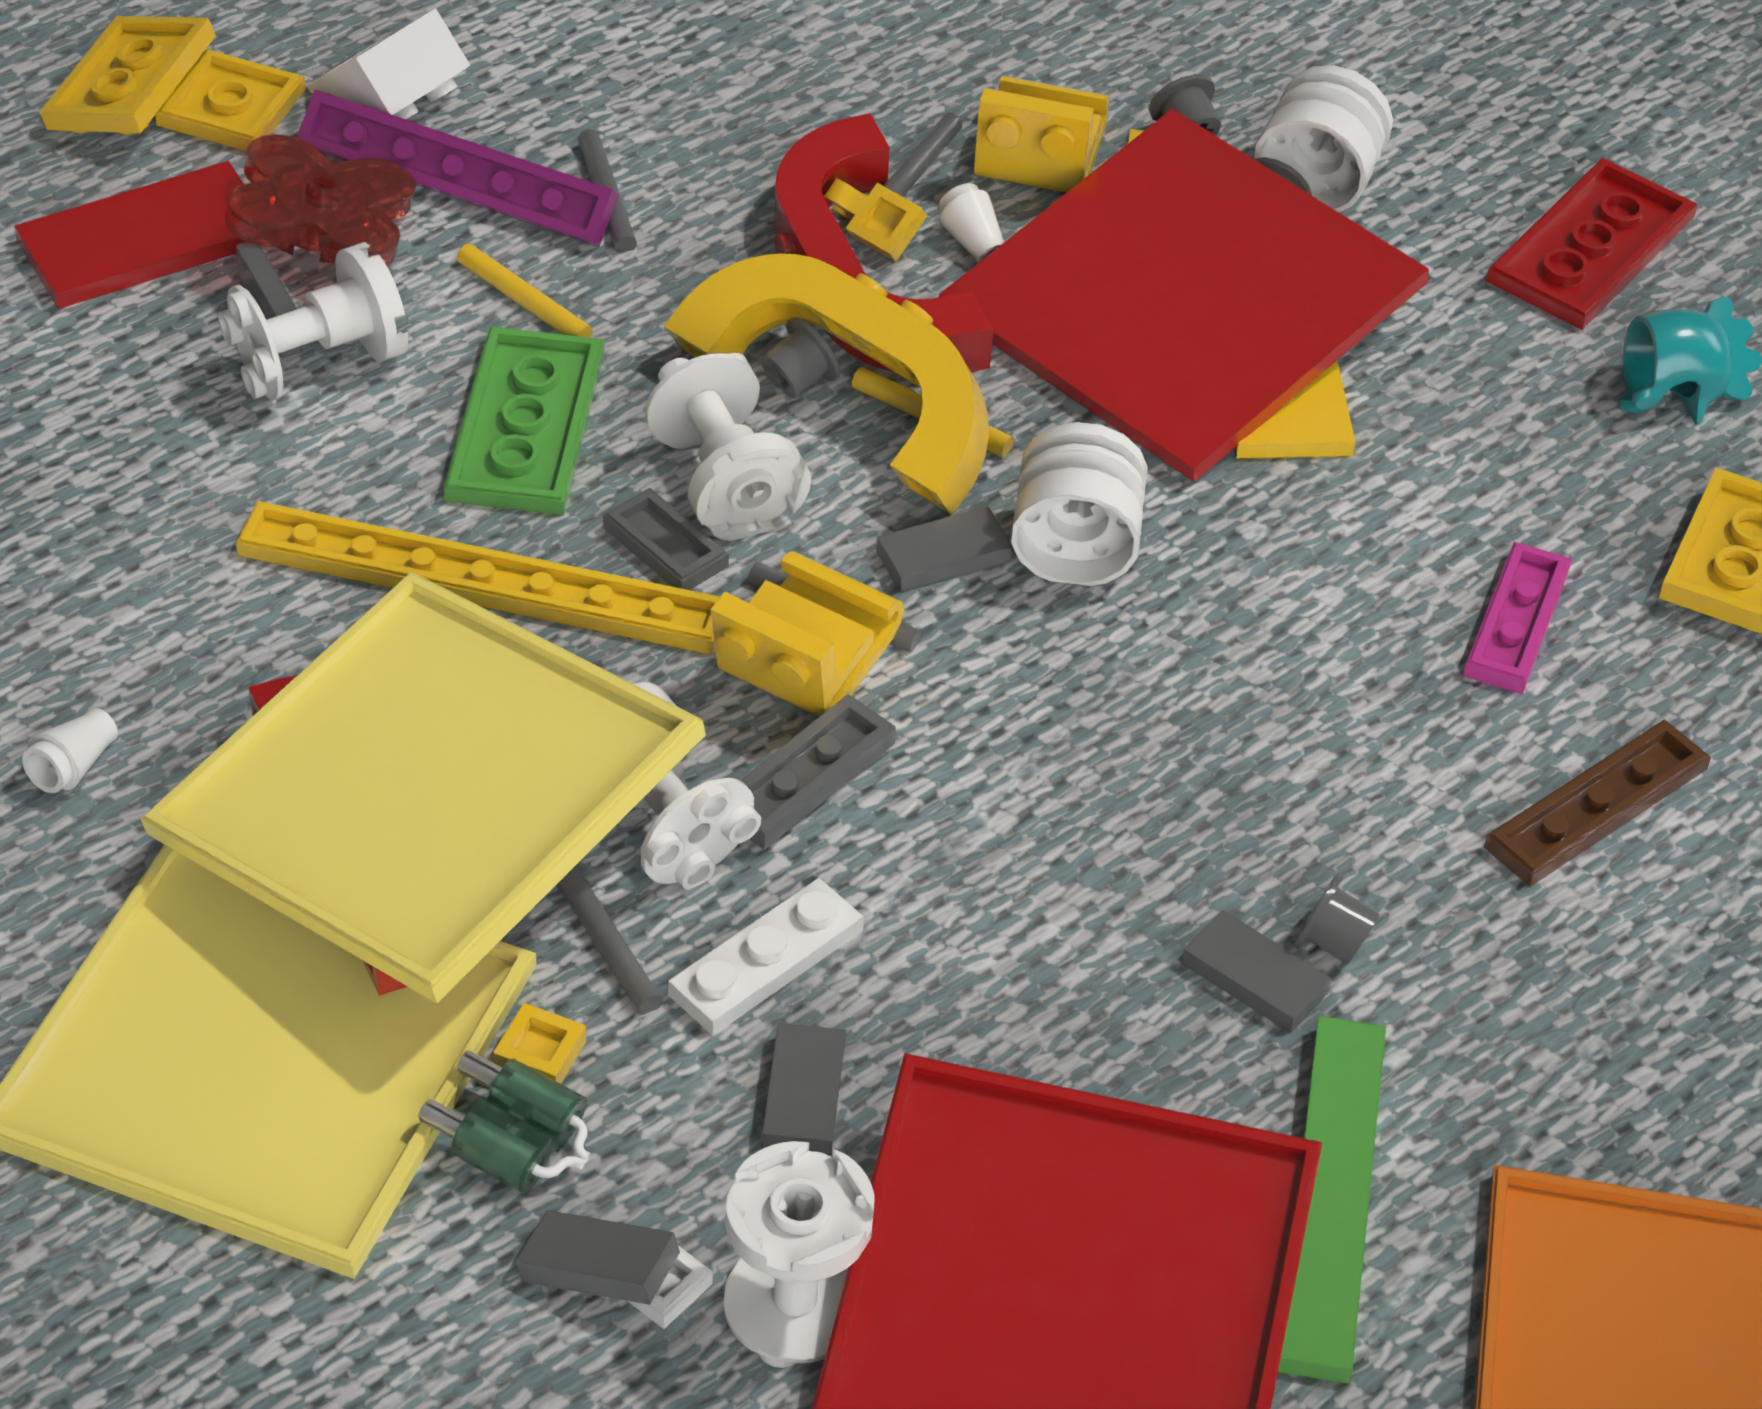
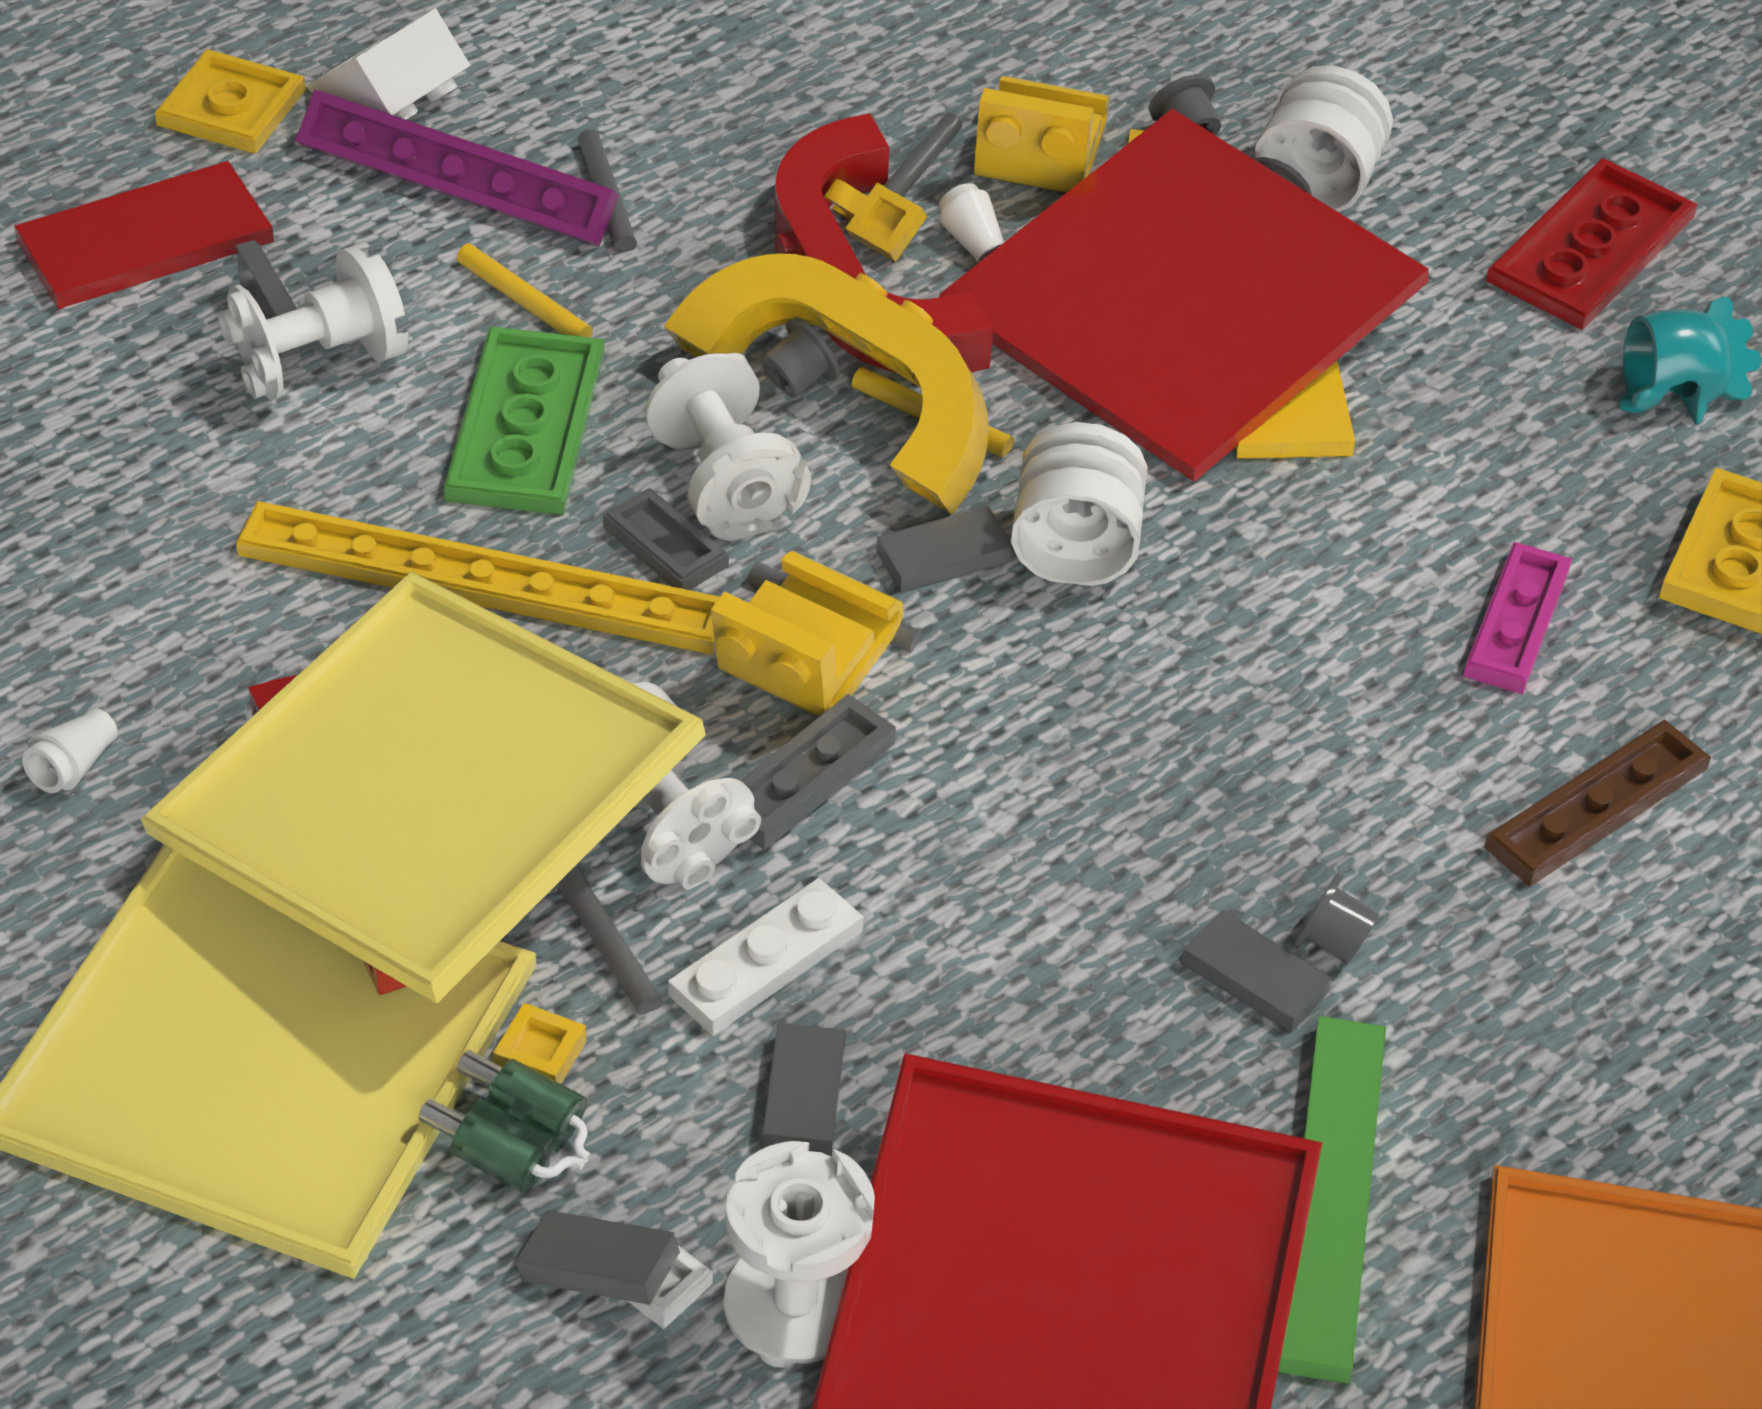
(127, 74): yellow plate -> none
(317, 203): clear red plant -> none

